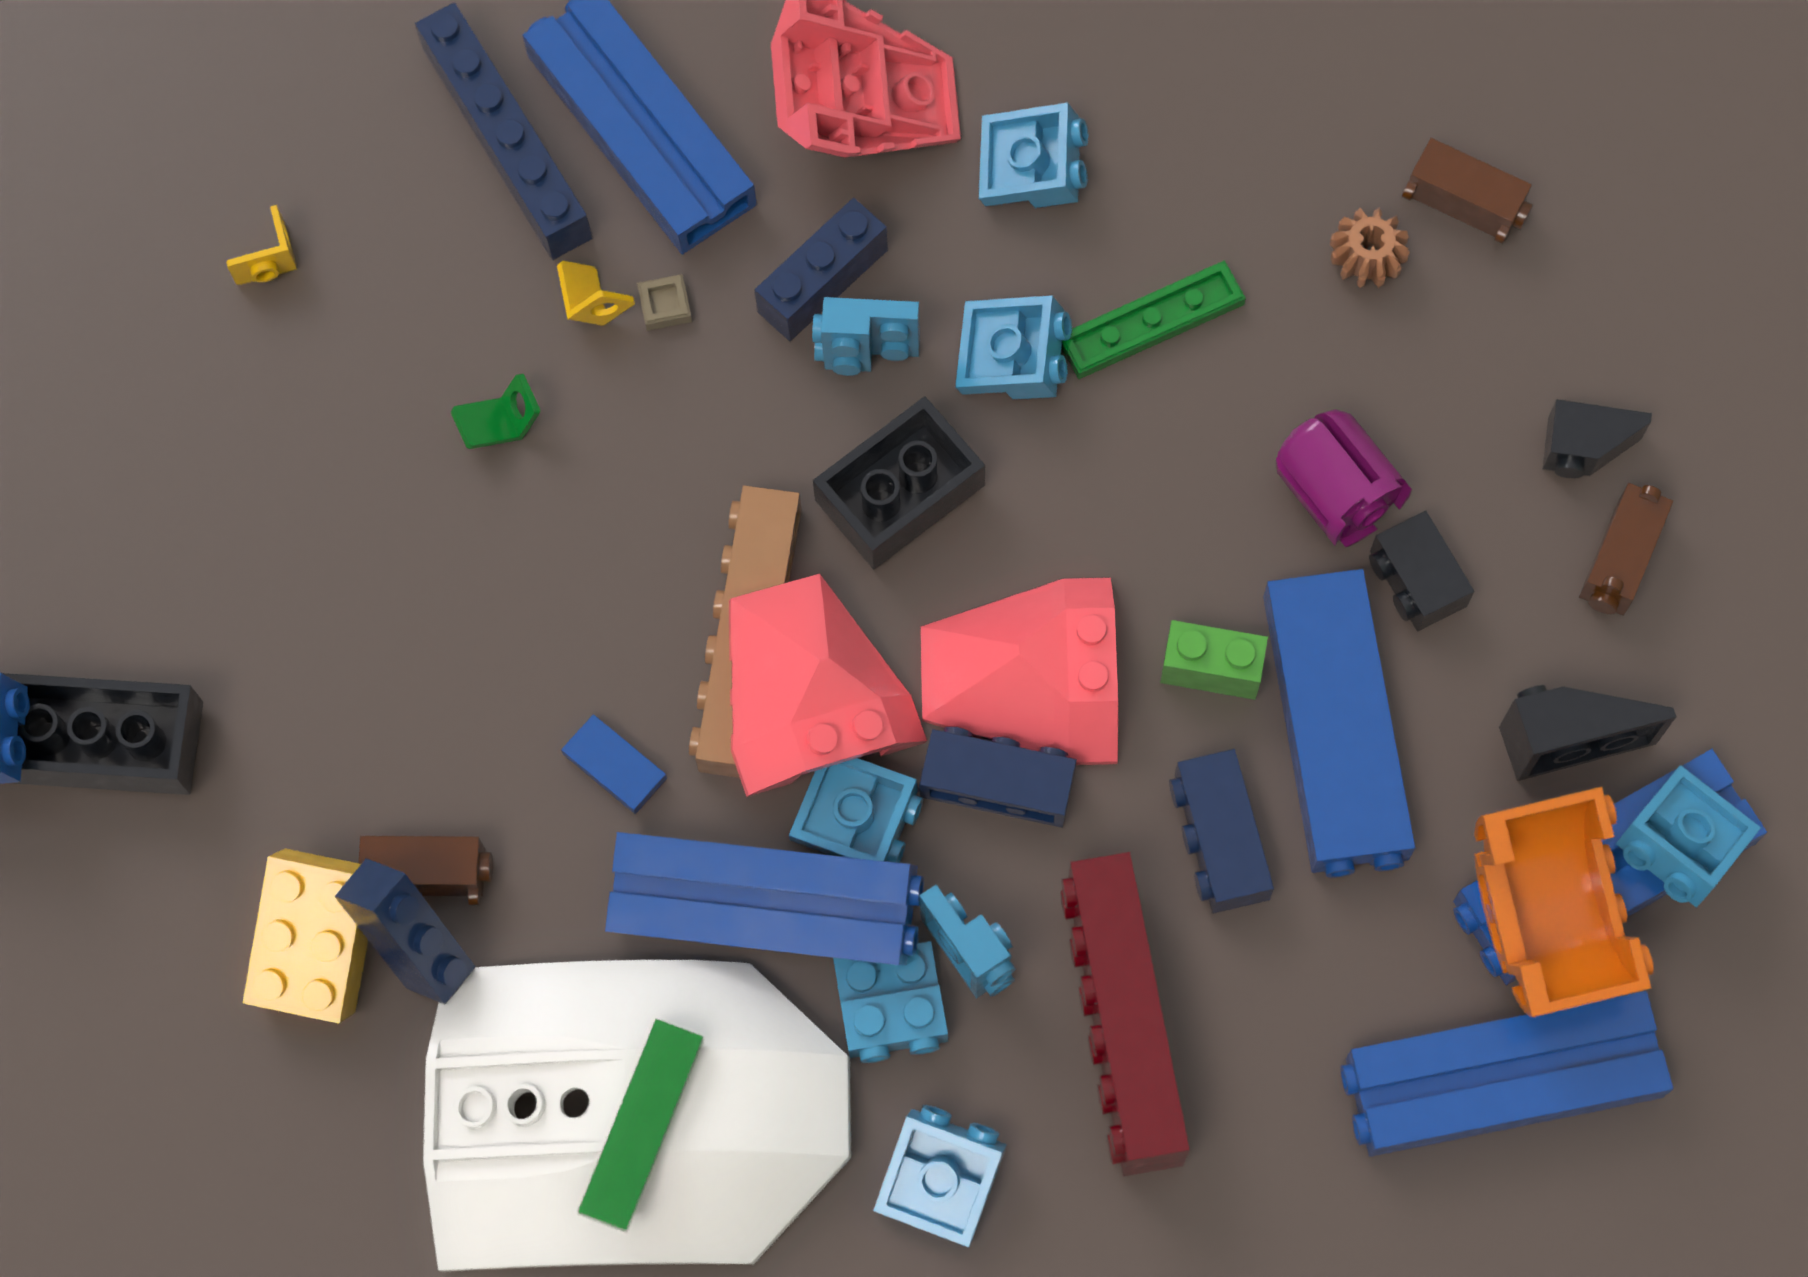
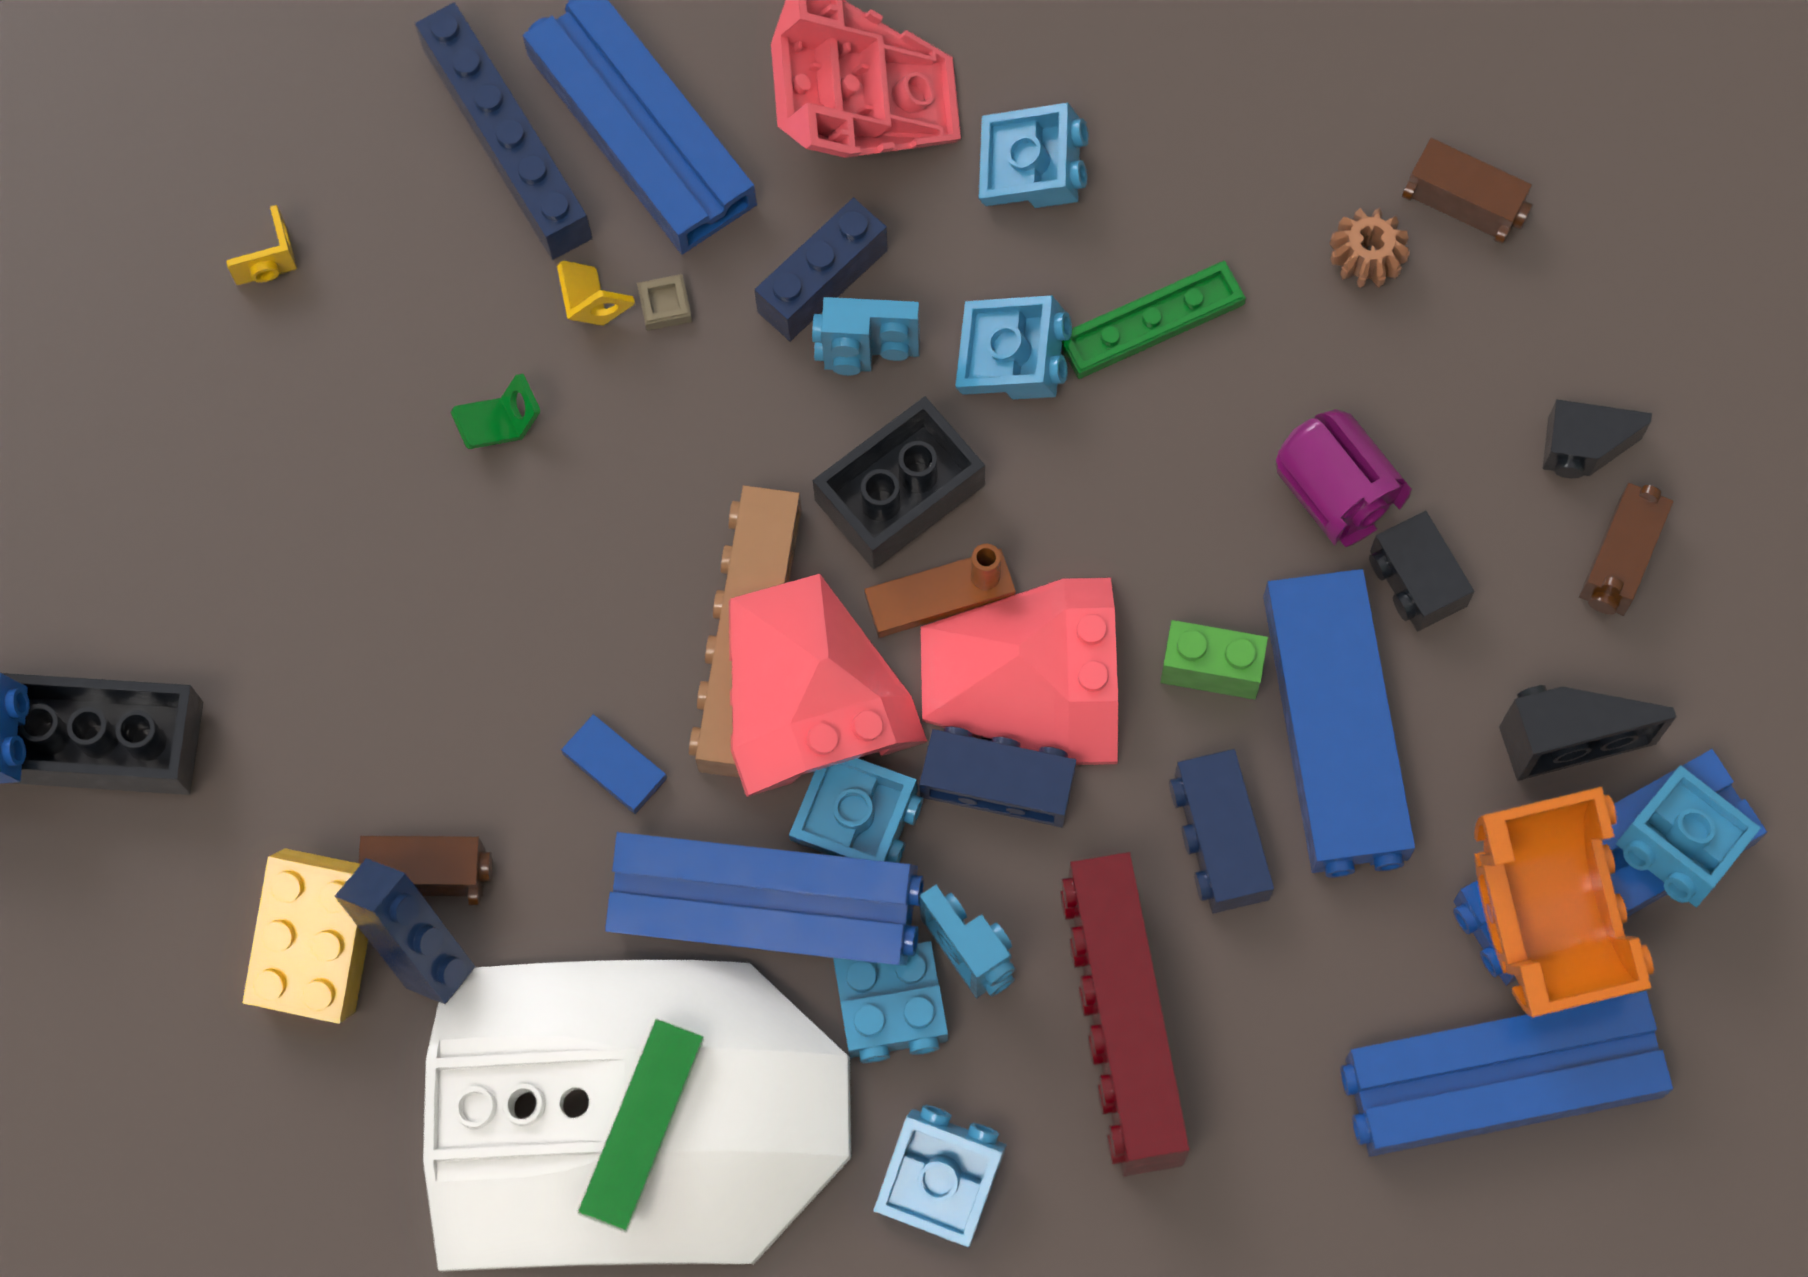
(940, 591): none -> dark orange piece

